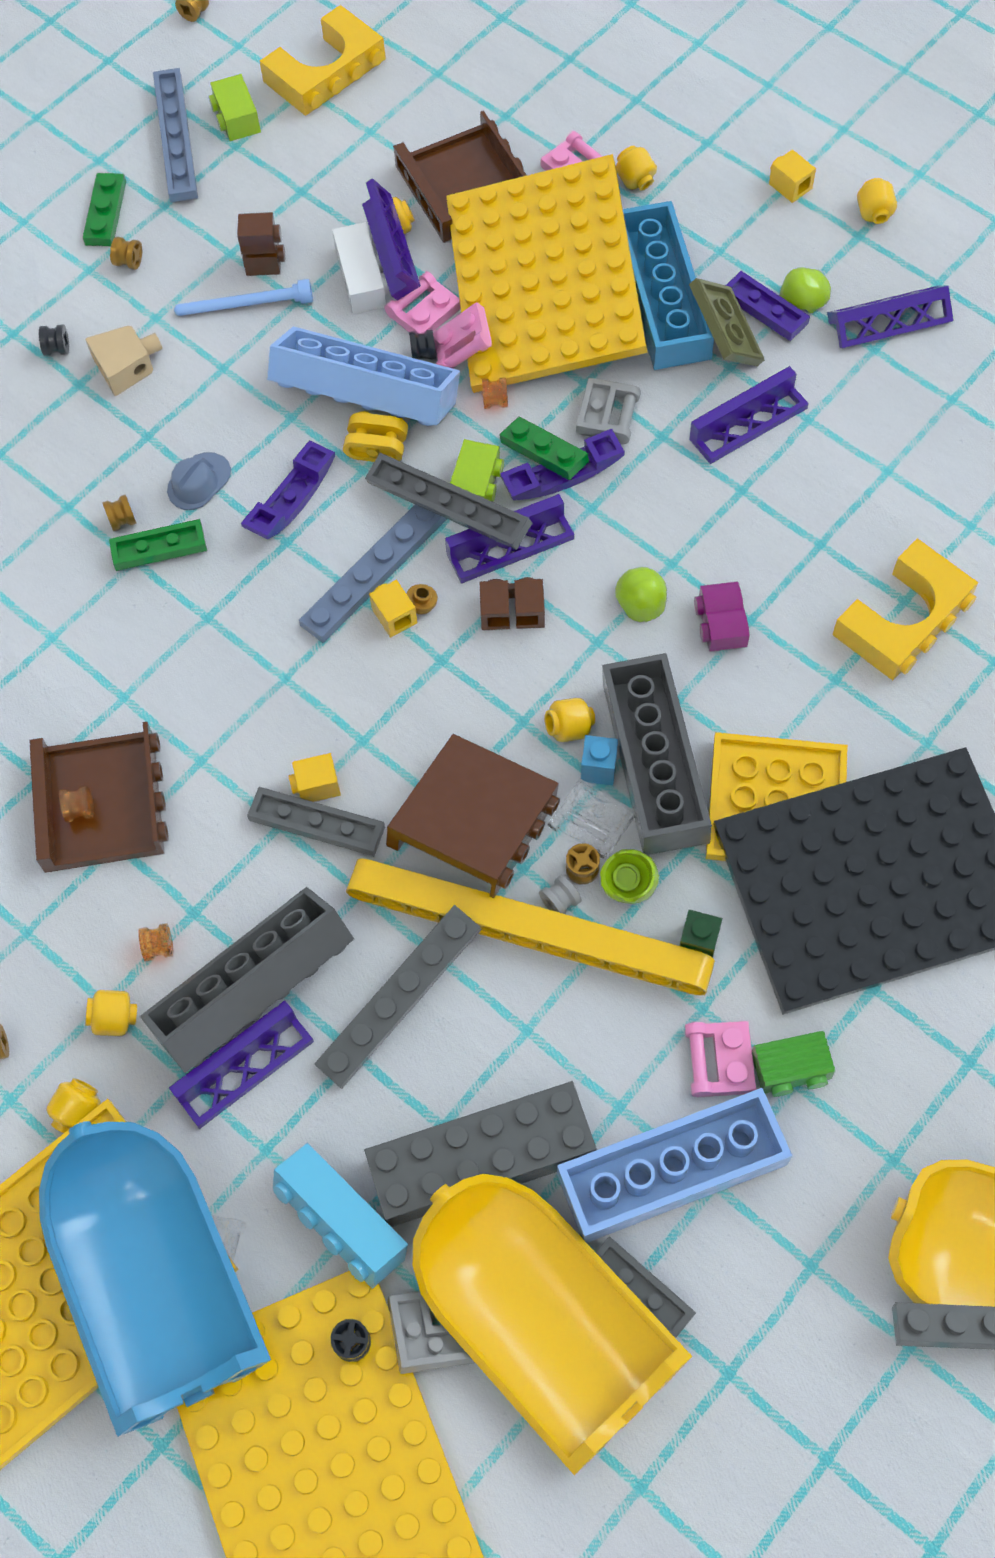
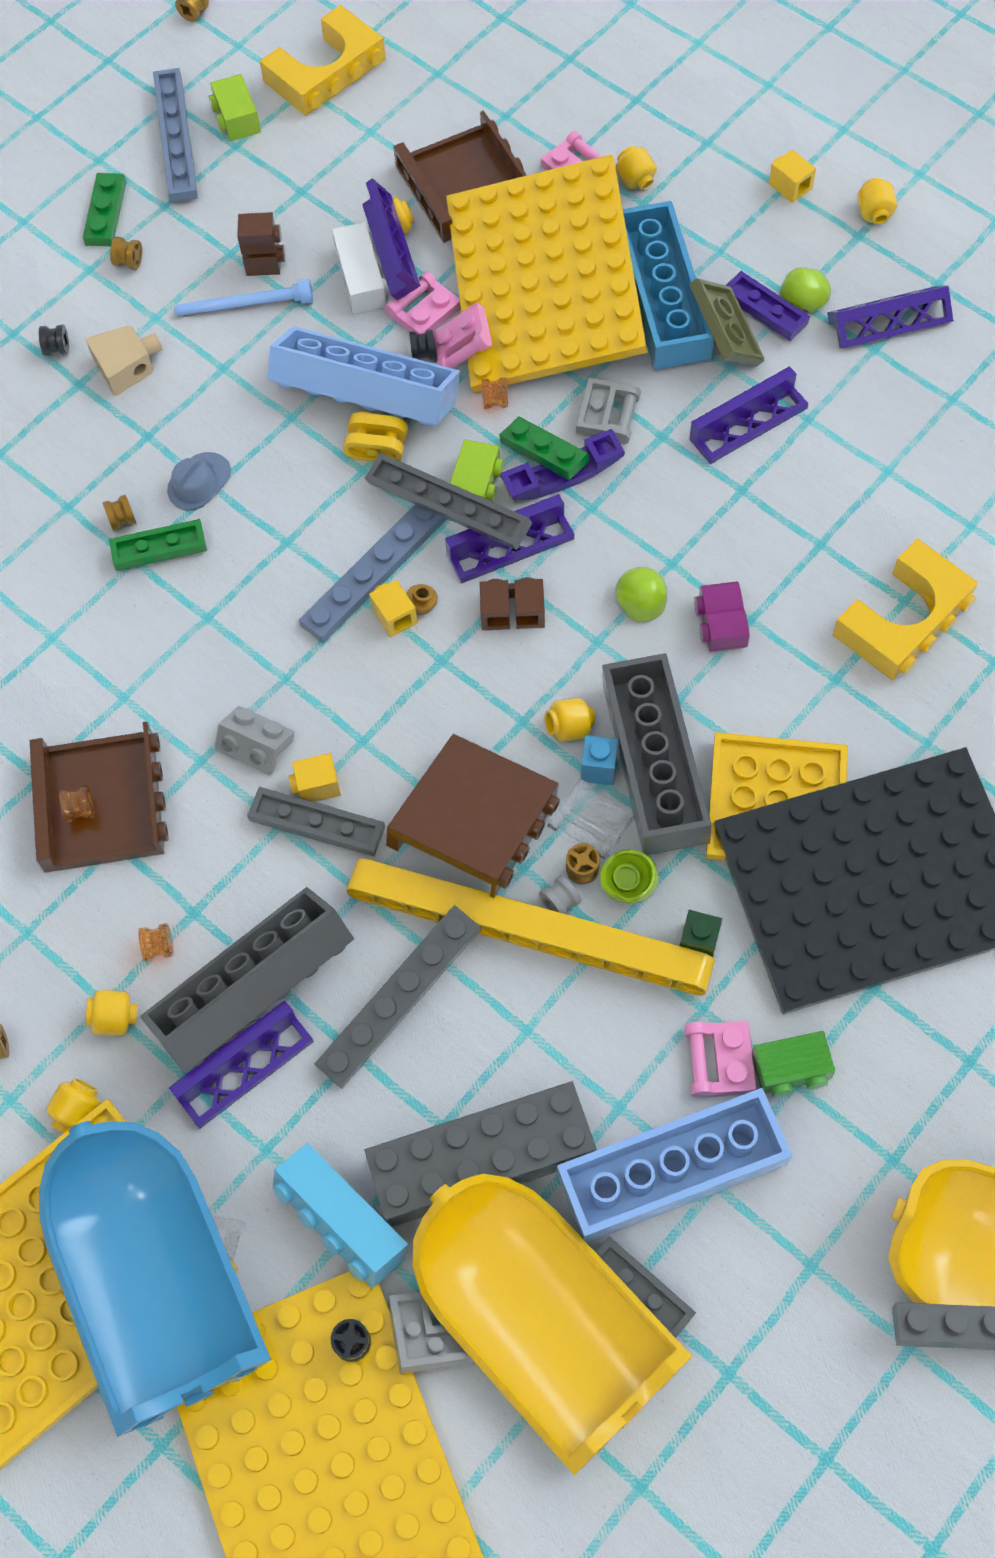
(252, 739): none -> light grey bracket
(292, 494): dark purple slope -> none

